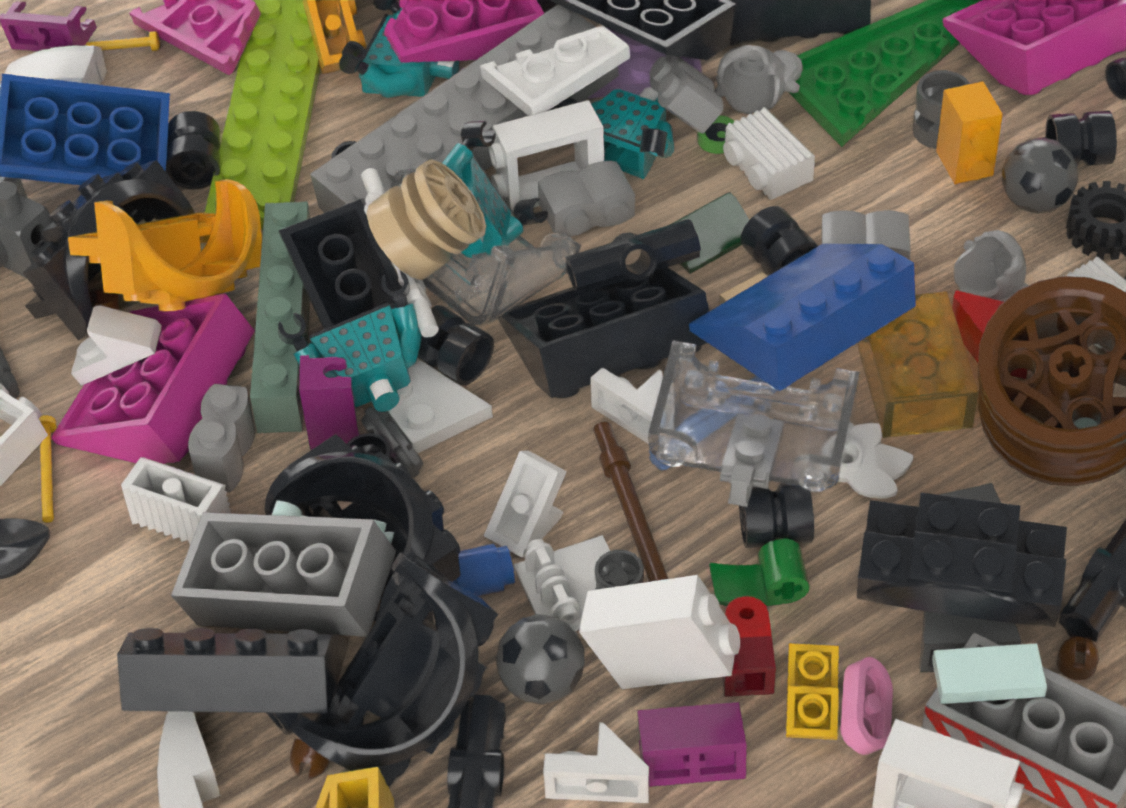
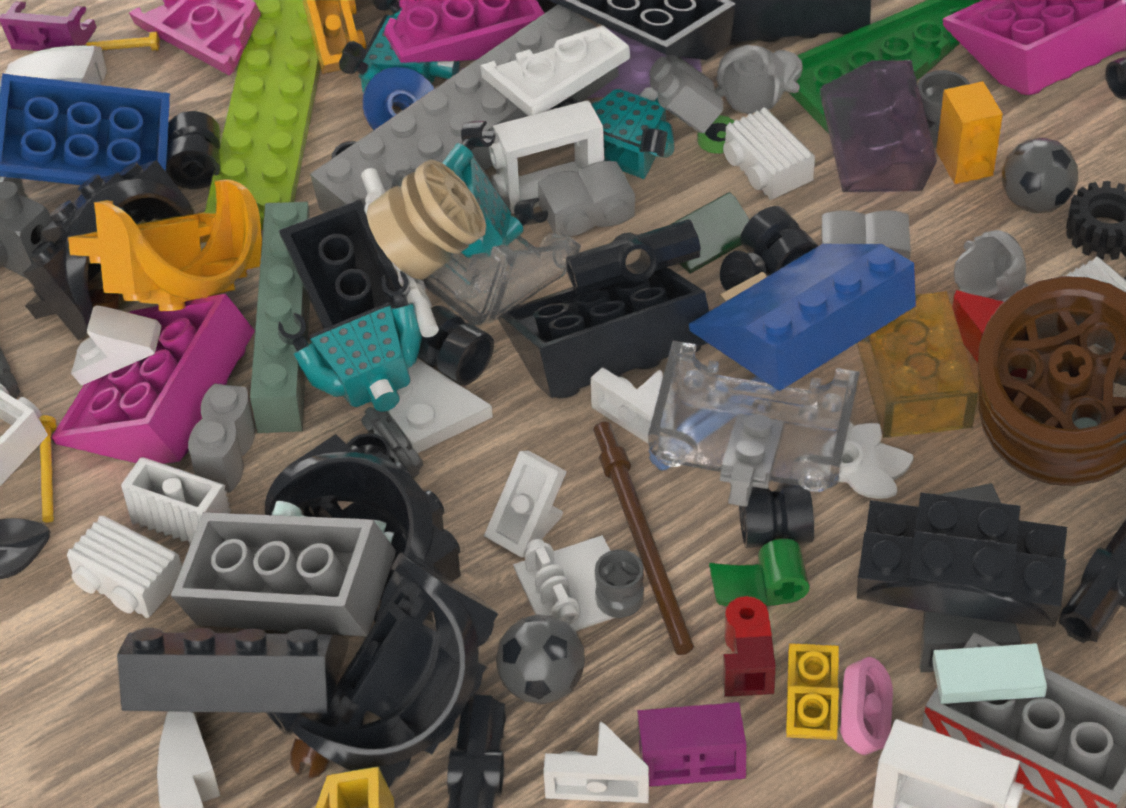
(124, 567): none -> white brick
(326, 401): magenta hinge -> none
(392, 88): none -> blue dish
(485, 569): blue brick -> none
(659, 632): white brick -> none
(739, 267): none -> black wheel
(879, 128): none -> clear purple slope
(1066, 658): reddish brown hinge -> none
(1088, 138): black wheel -> none

